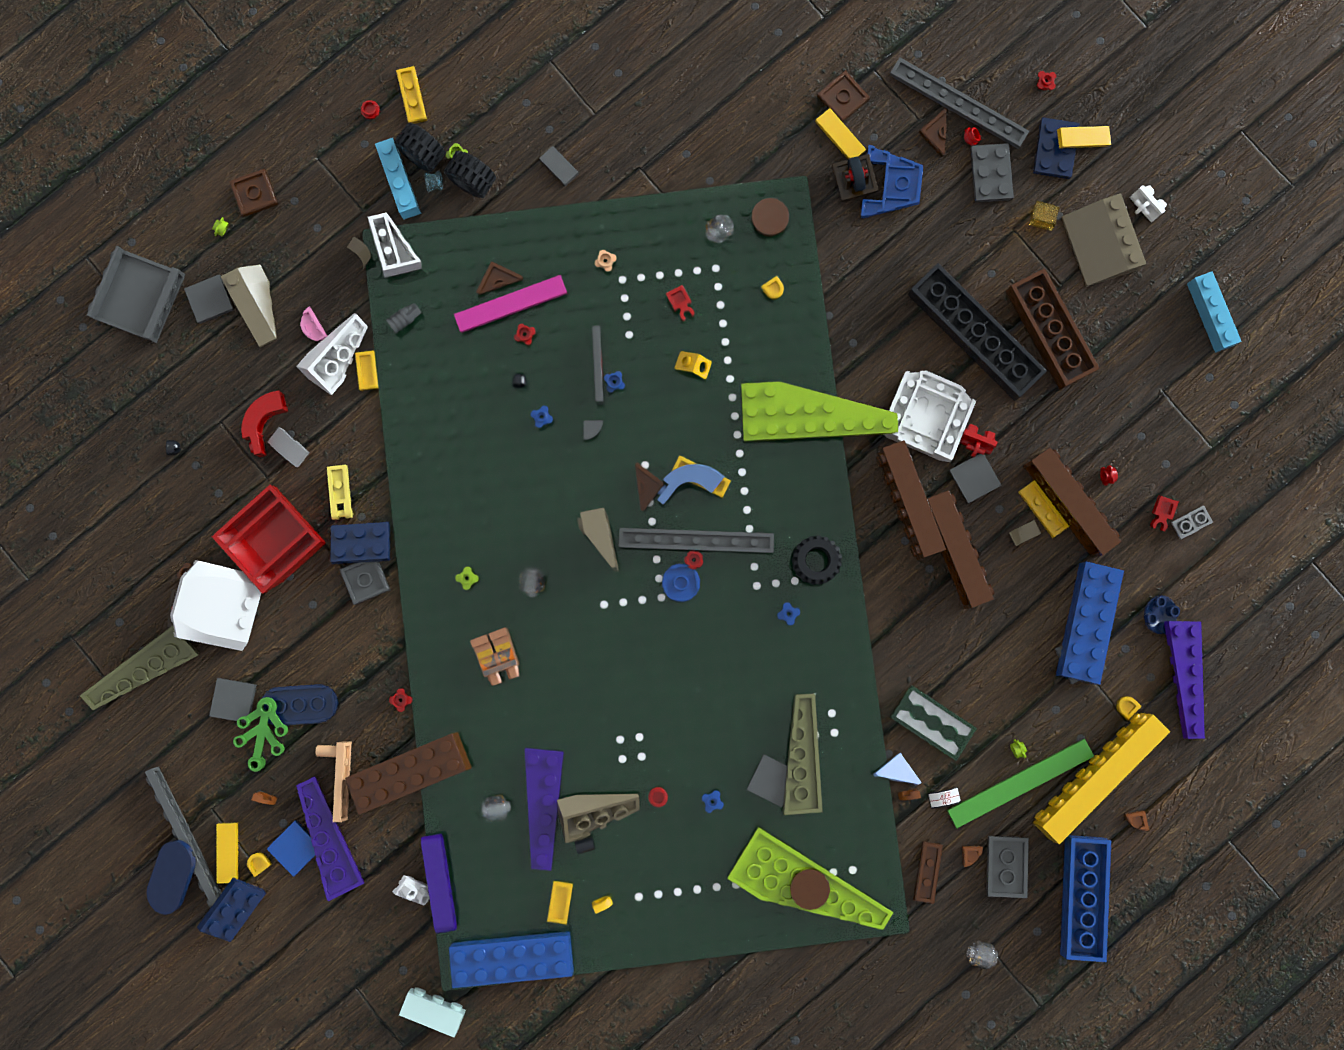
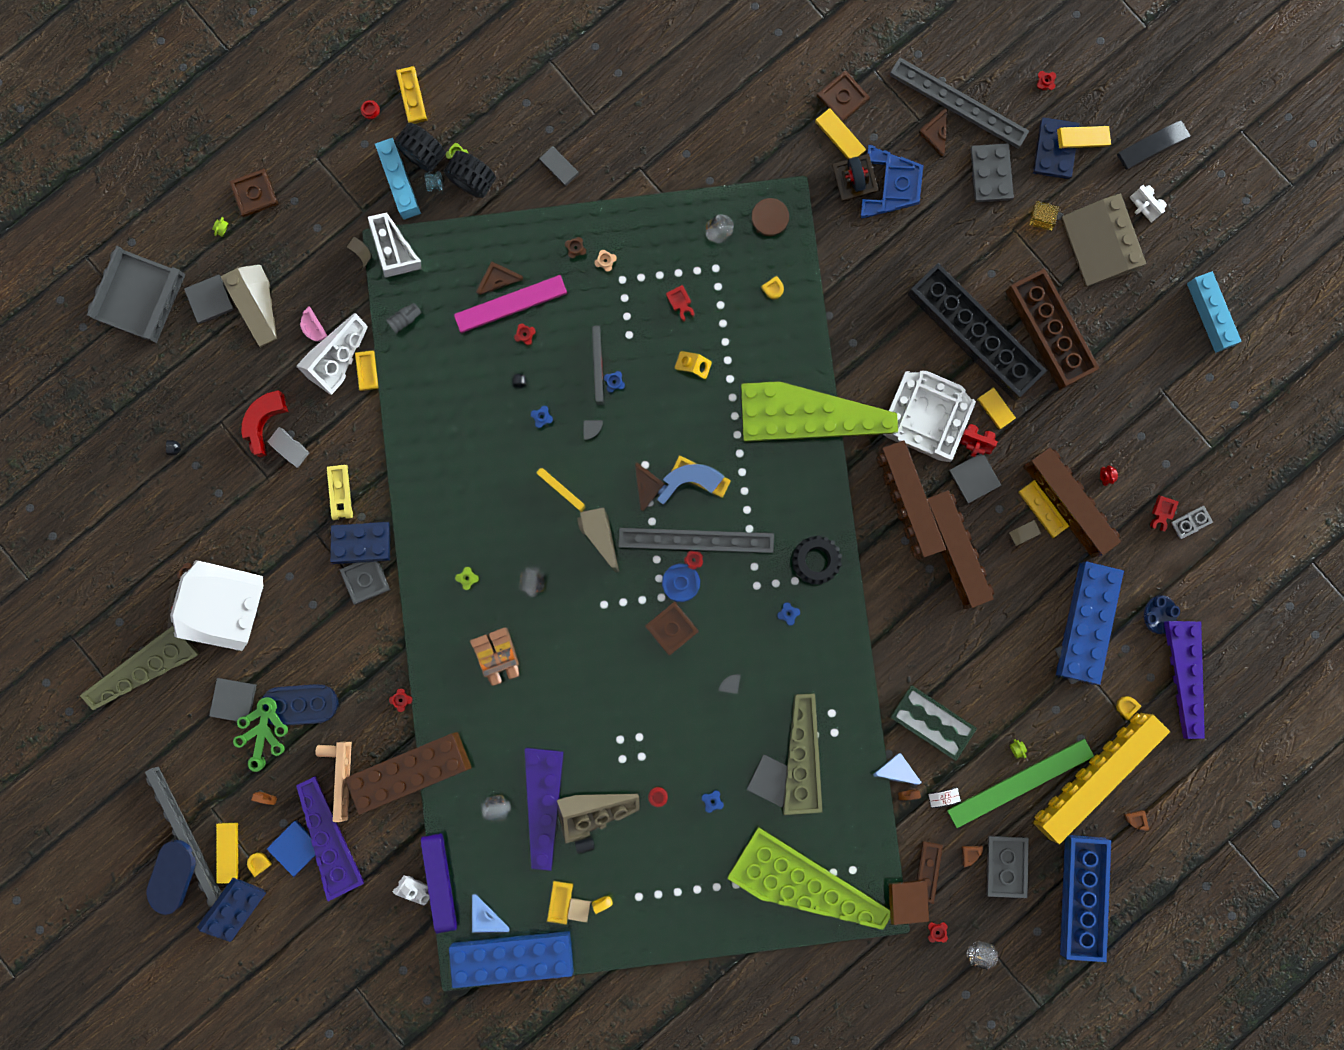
(268, 539): red slope -> none
(432, 1011): light aqua brick -> none
(484, 918): none -> light blue tile
(561, 489): none -> yellow tile
(570, 244): none -> reddish brown plate
(579, 910): none -> tan tile
(672, 628): none -> reddish brown tile
(730, 684): none -> dark grey tile
(809, 889): reddish brown tile -> none
(908, 902): none -> reddish brown tile
(942, 936): none -> red plate
(972, 136): red plate -> none
(996, 408): none -> yellow tile
(1153, 145): none -> black slope

